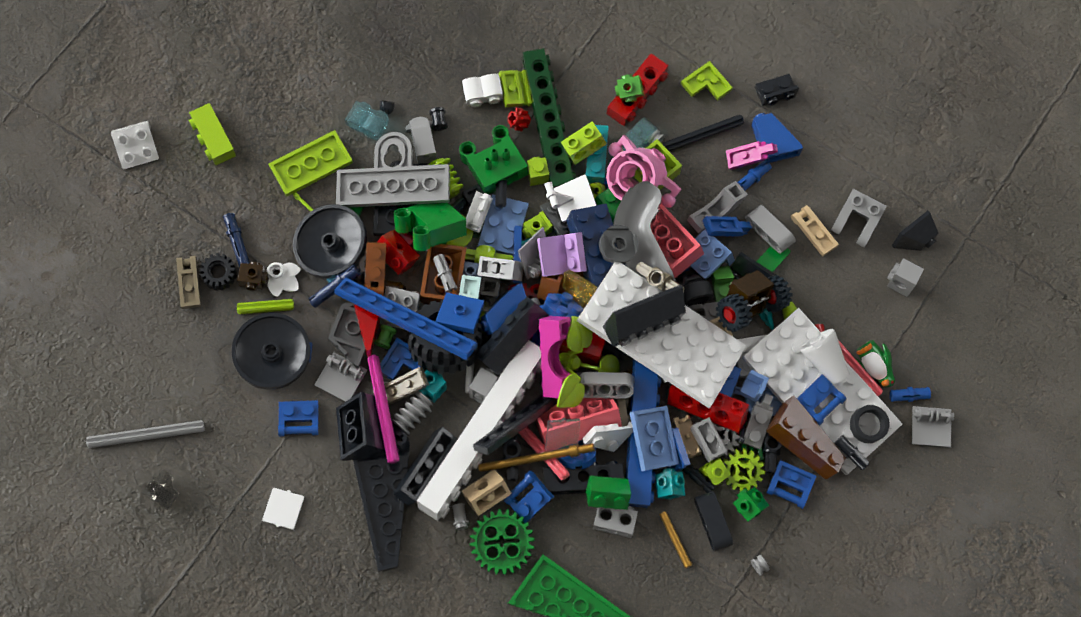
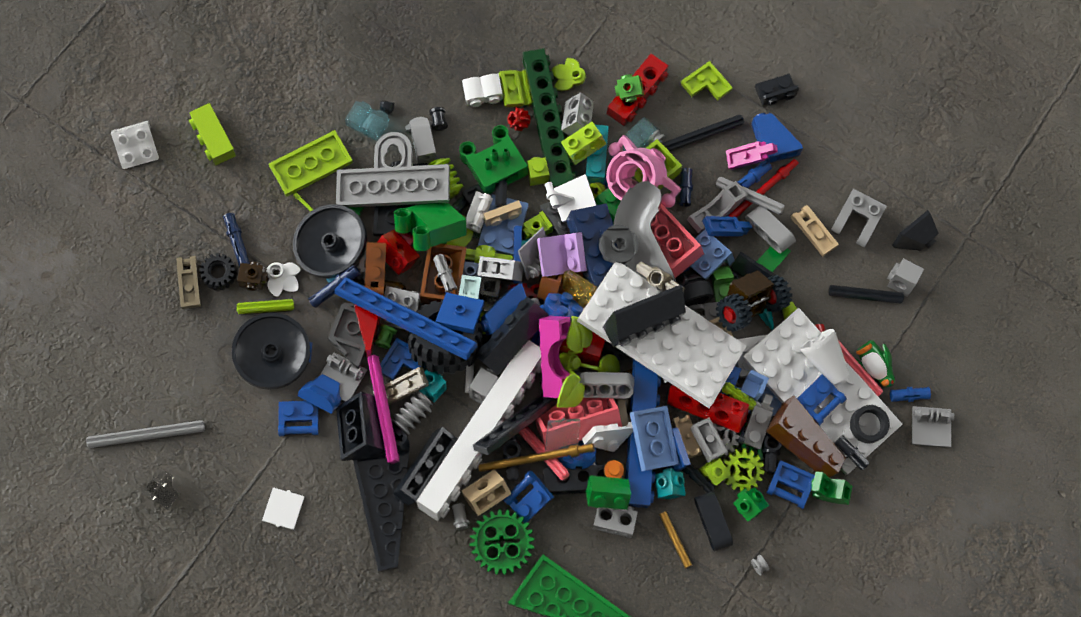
(322, 393): none -> blue slope
(502, 213): none -> tan plate
(566, 73): none -> lime plate
(577, 113): none -> light grey brick
(614, 469): none -> orange plate
(686, 187): none -> dark blue pin
(736, 393): none -> lime axle
(755, 197): none -> light grey axle
(780, 174): none -> red bar
(830, 489): none -> green brick
(866, 294): none -> black axle

